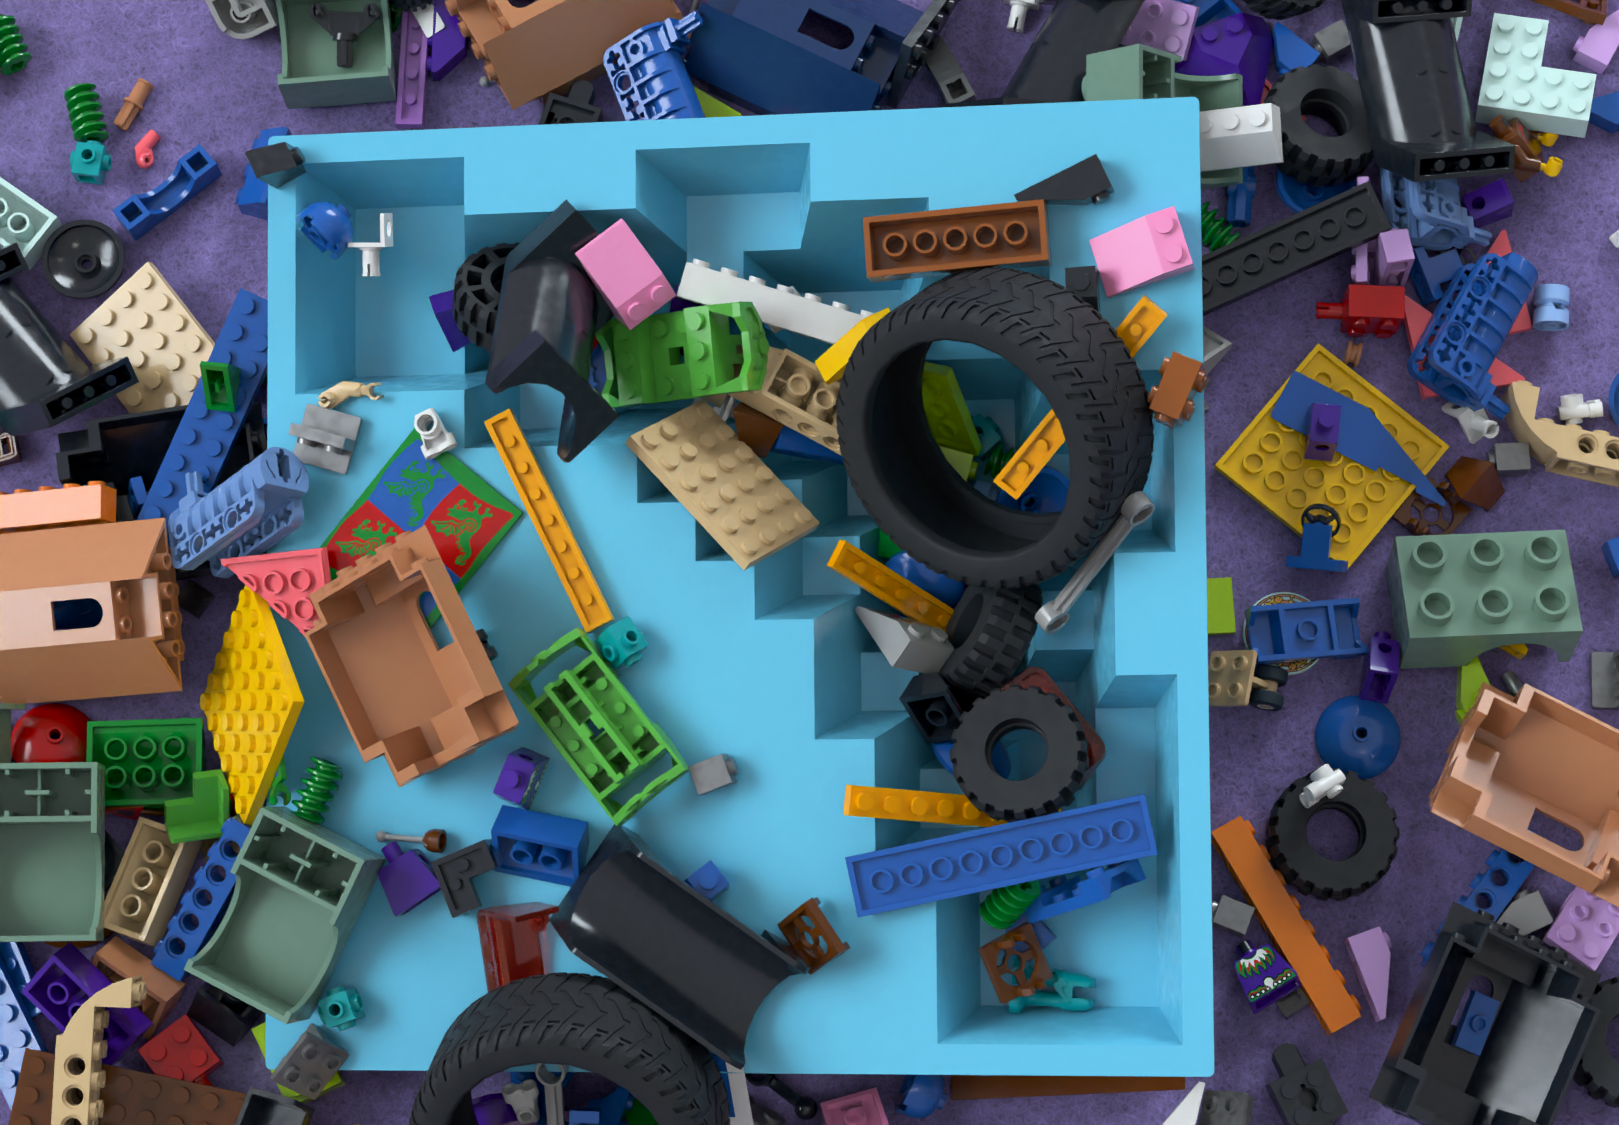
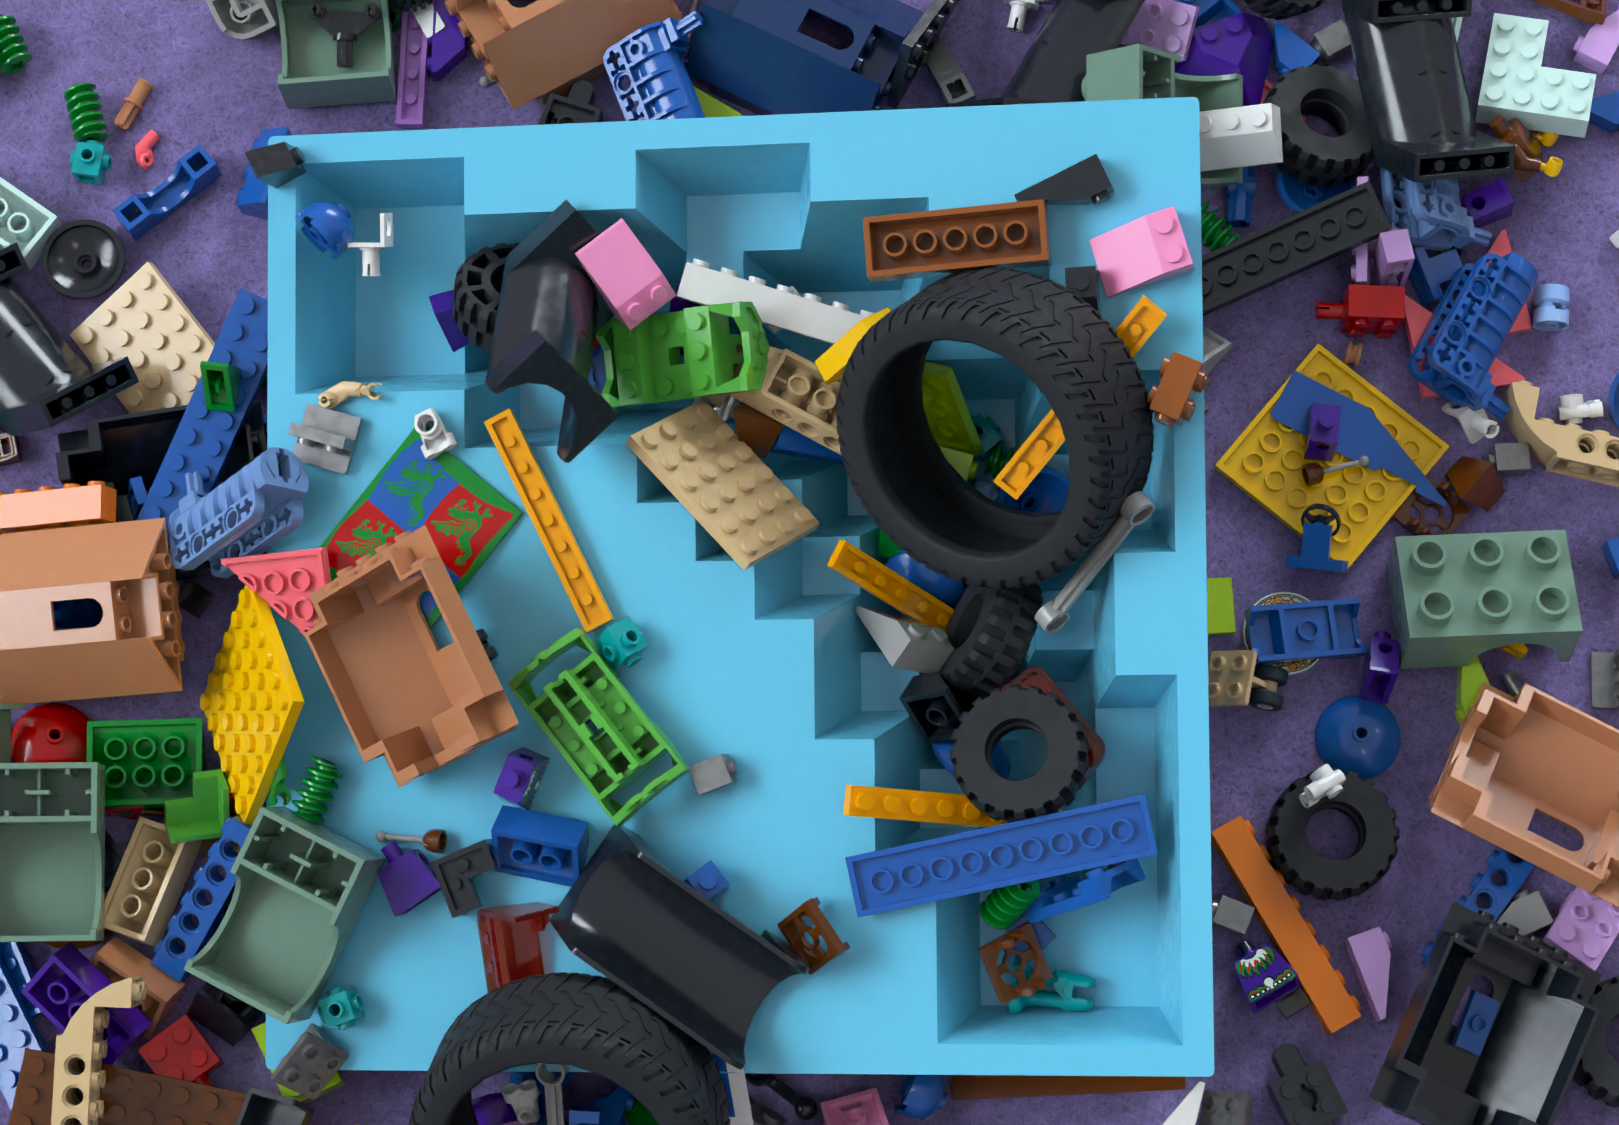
(1314, 473): none -> hinge

